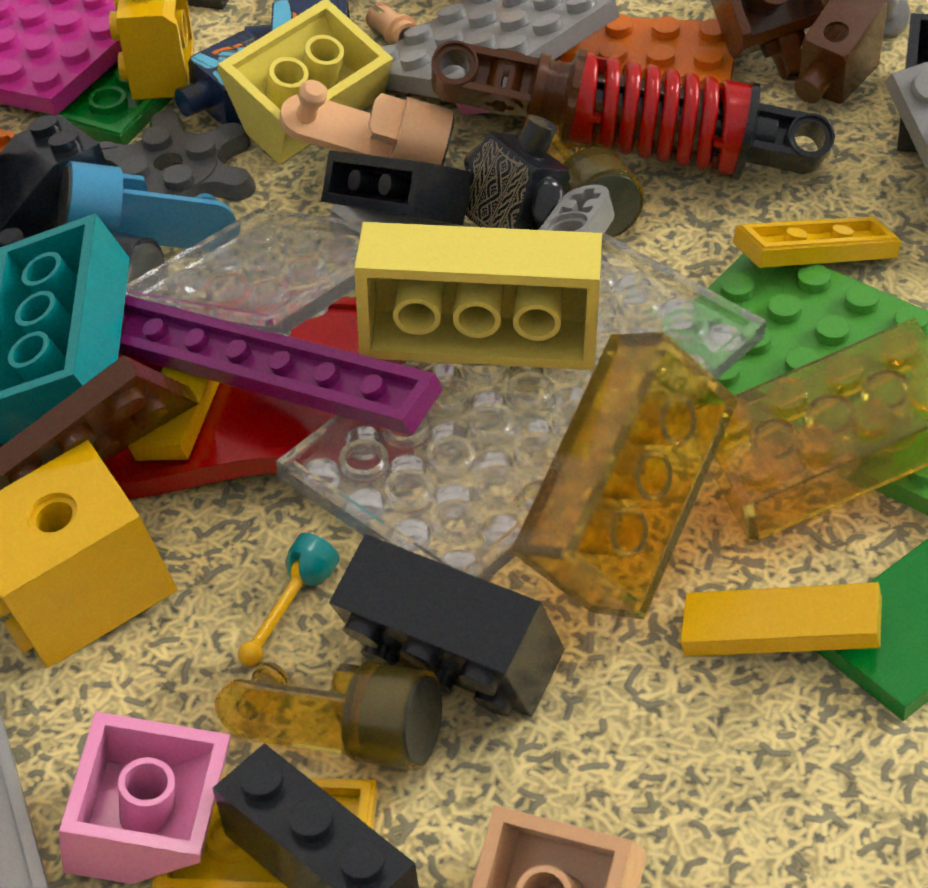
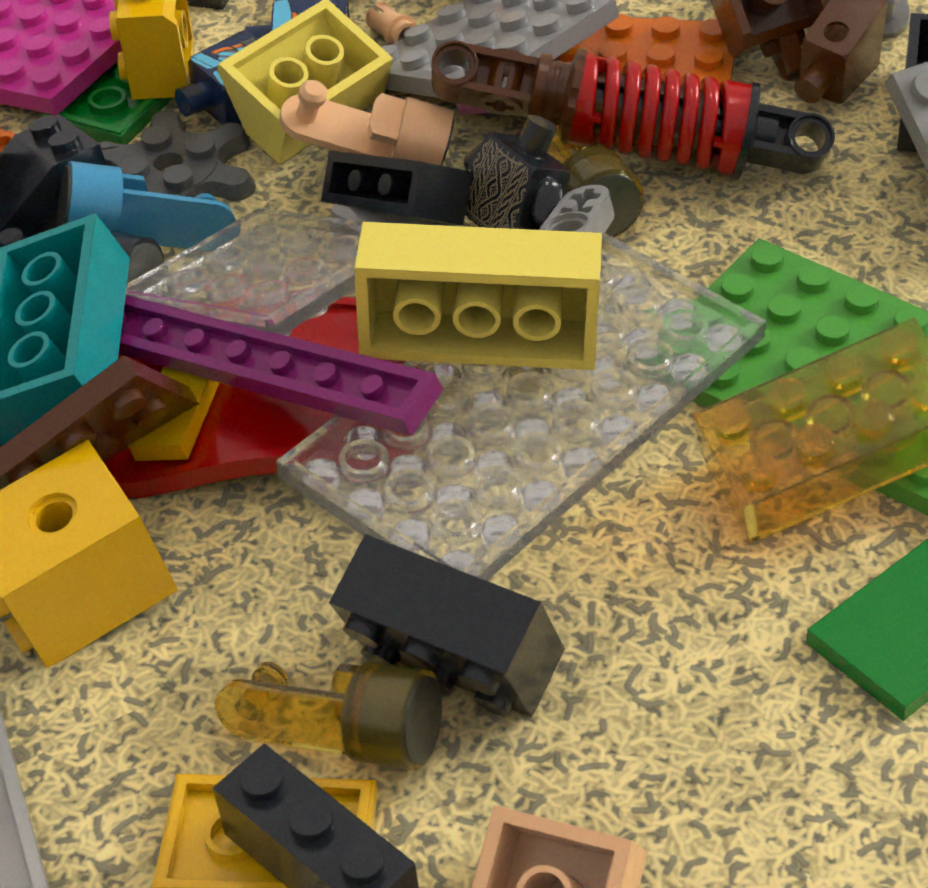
(140, 799): bright pink slope -> none
(306, 564): hinge -> none
(626, 475): clear yellow brick -> none
(782, 620): yellow tile -> none
(816, 241): yellow tile -> none

